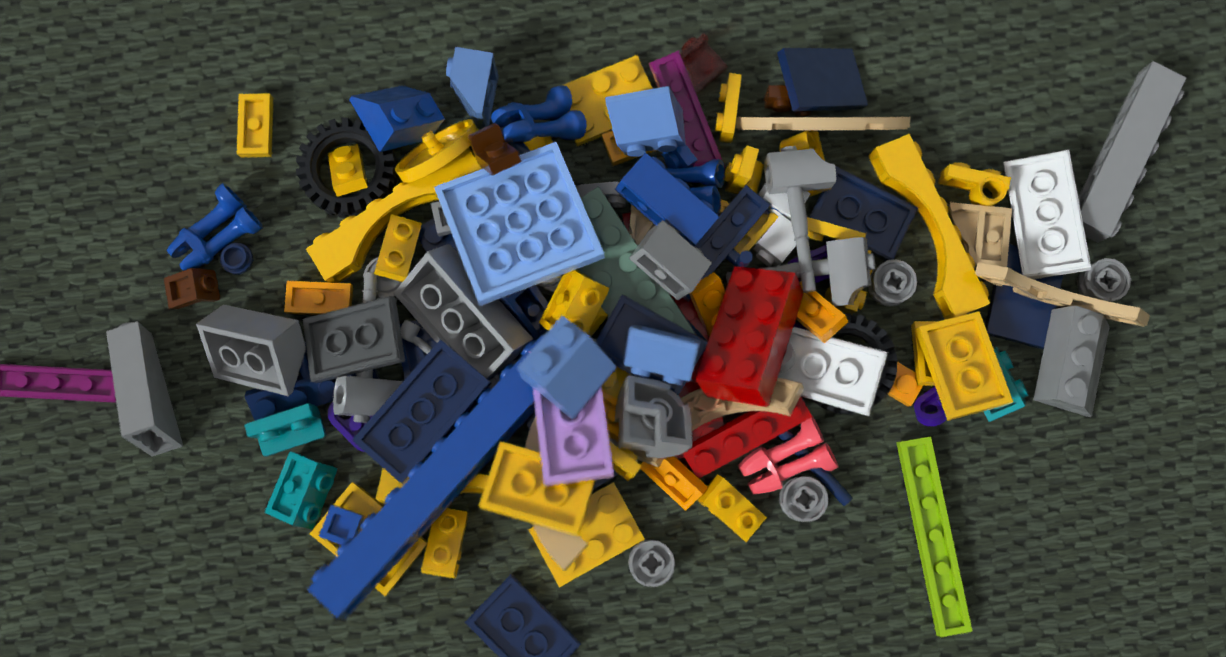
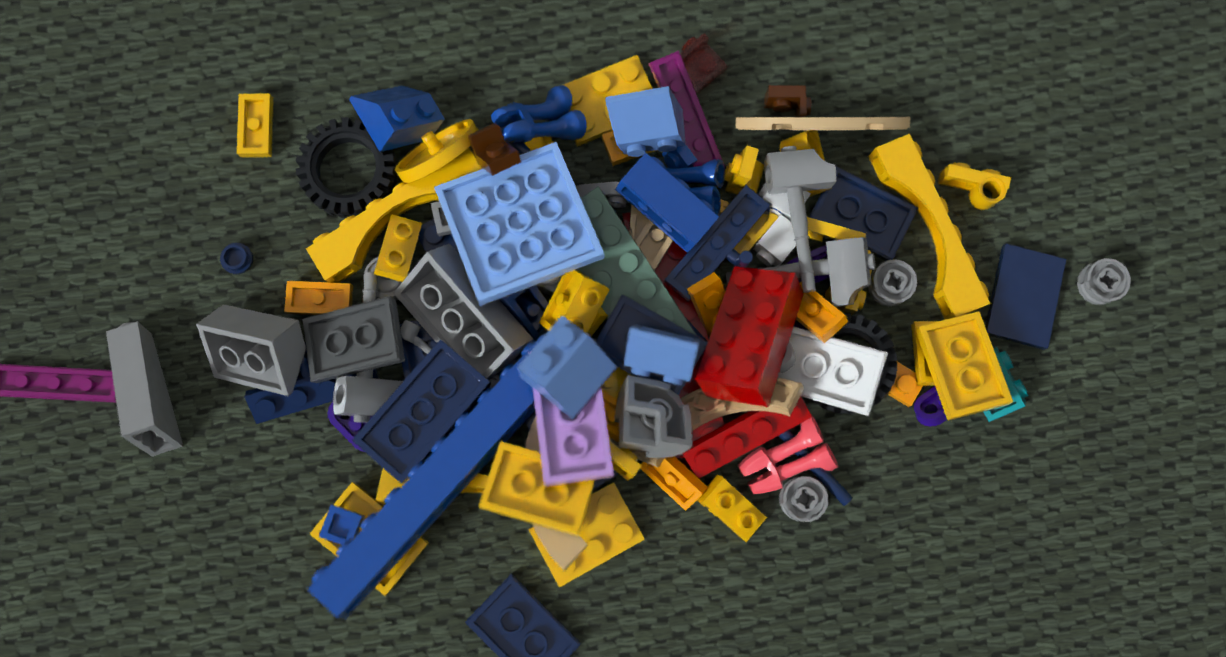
(191, 287): reddish brown bracket -> none
(203, 252): blue piece -> none
(287, 429): teal bracket -> none
(301, 491): teal bracket -> none
(347, 170): yellow plate -> none
(445, 544): yellow plate -> none
(474, 81): medium blue slope -> none
(651, 563): light grey wheel -> none
(670, 260): light grey brick -> none
(729, 95): yellow plate -> none
(822, 79): dark blue tile -> none
(934, 537): lime plate -> none
(983, 231): tan wing -> none
(1039, 291): tan tile -> none
(1047, 215): white tile -> none
(1072, 359): light grey slope -> none
(1127, 150): light grey brick -> none

